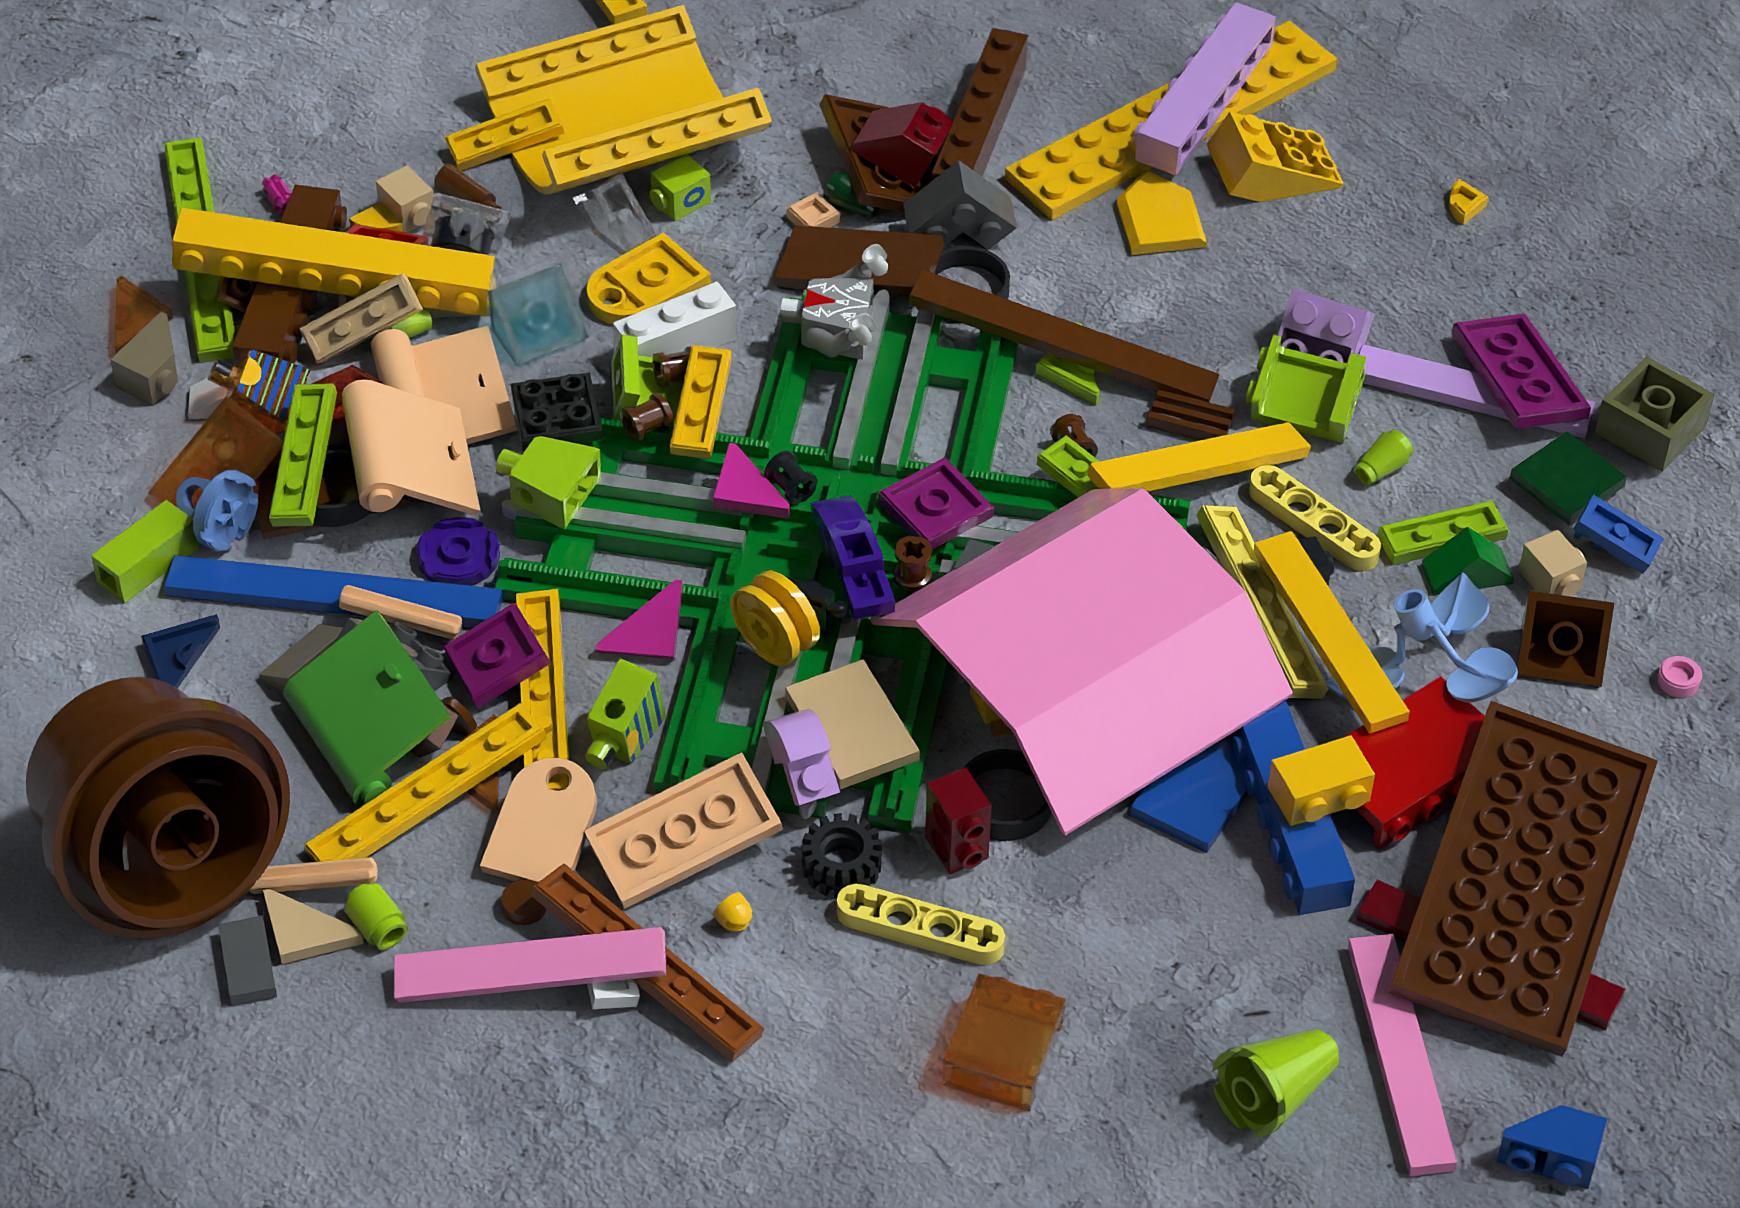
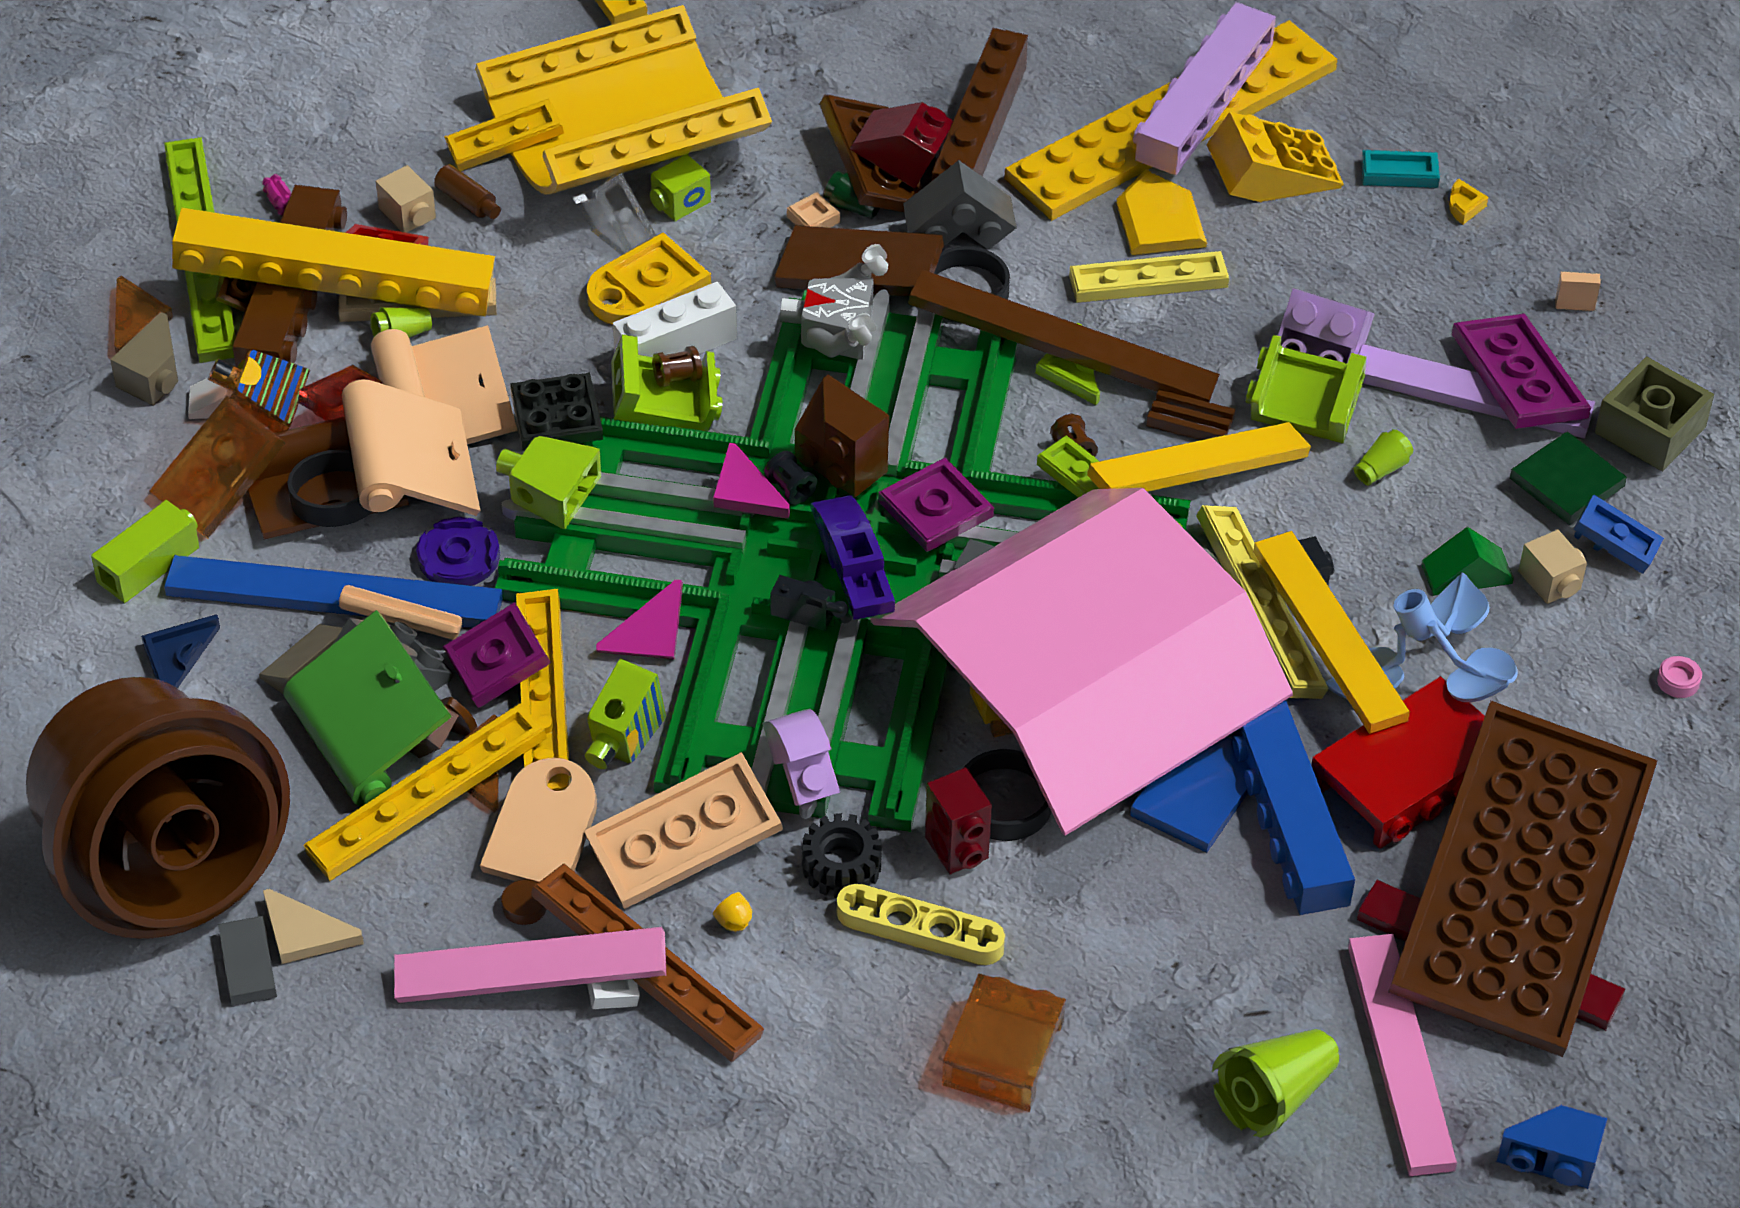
(223, 509): medium blue tile -> none
(303, 455): lime tile -> none
(317, 875): light nougat axle -> none
(361, 319): tan tile -> none
(376, 916): lime brick -> none
(379, 217): yellow tile -> none
(465, 225): clear piece -> none
(535, 315): clear light blue slope -> none
(646, 417): reddish brown bush -> none
(701, 402): yellow tile -> none
(775, 618): yellow wheel -> none
(843, 437): none -> reddish brown slope
(858, 721): tan tile -> none
(913, 558): reddish brown bush -> none
(1148, 276): none -> light yellow tile
(1319, 513): light yellow beam -> none
(1321, 780): yellow brick -> none
(1400, 168): none -> teal tile
(1422, 535): lime tile -> none
(1564, 638): reddish brown slope -> none
(1577, 291): none -> light nougat tile

